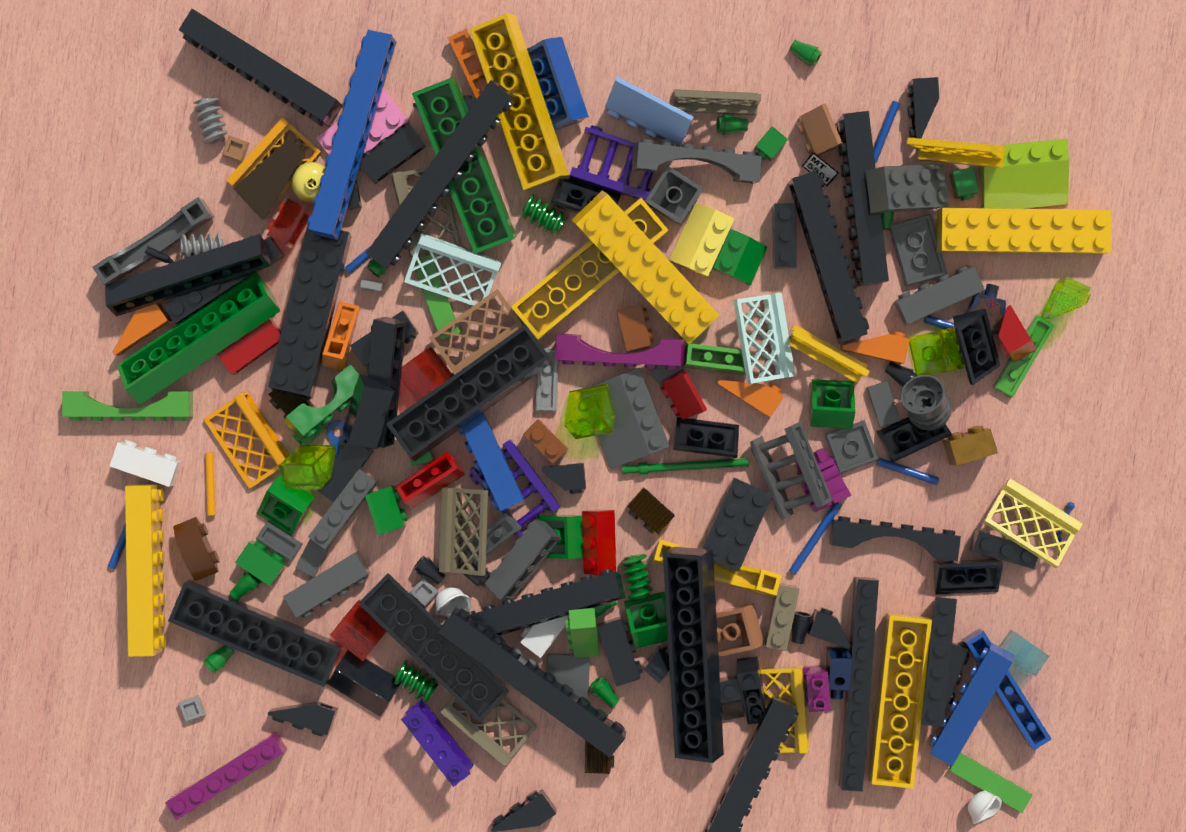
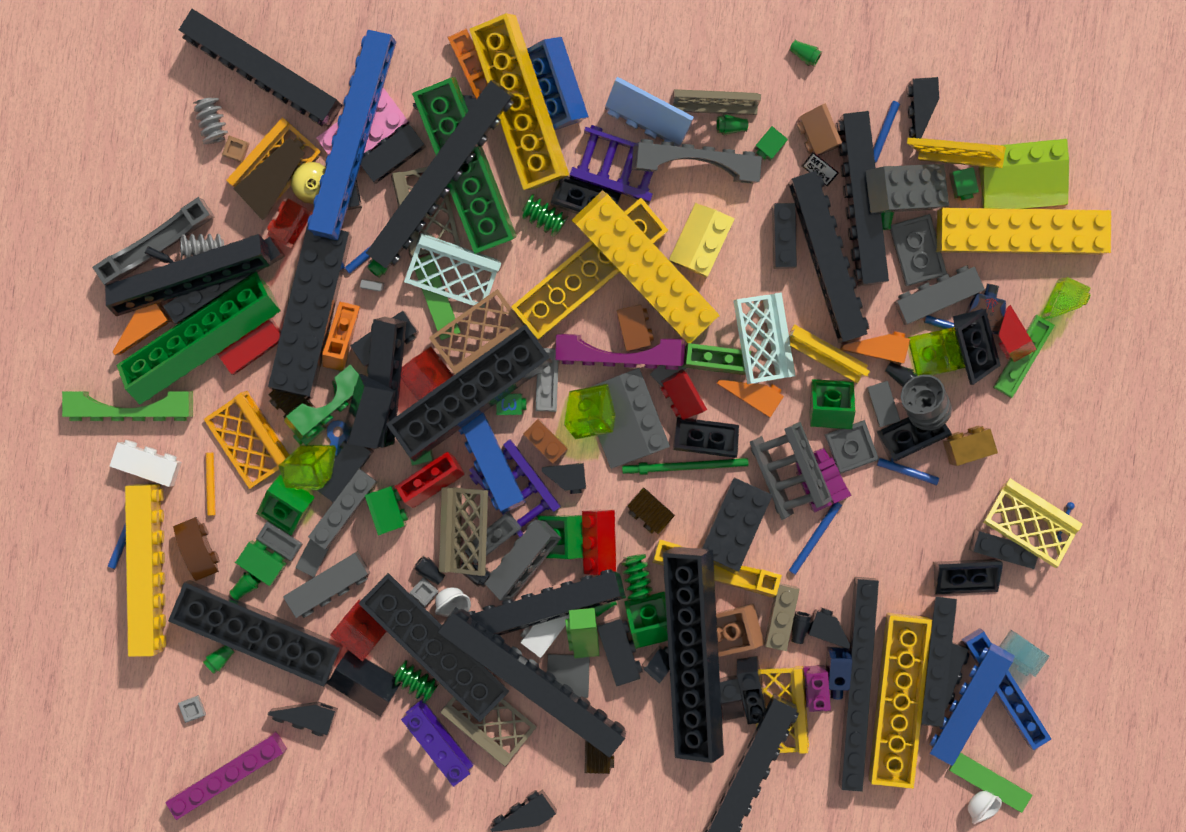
(511, 405): none -> green brick
(602, 690): green cone -> none
(674, 195): dark grey slope -> none
(740, 257): green slope -> none
(850, 534): black arch -> none

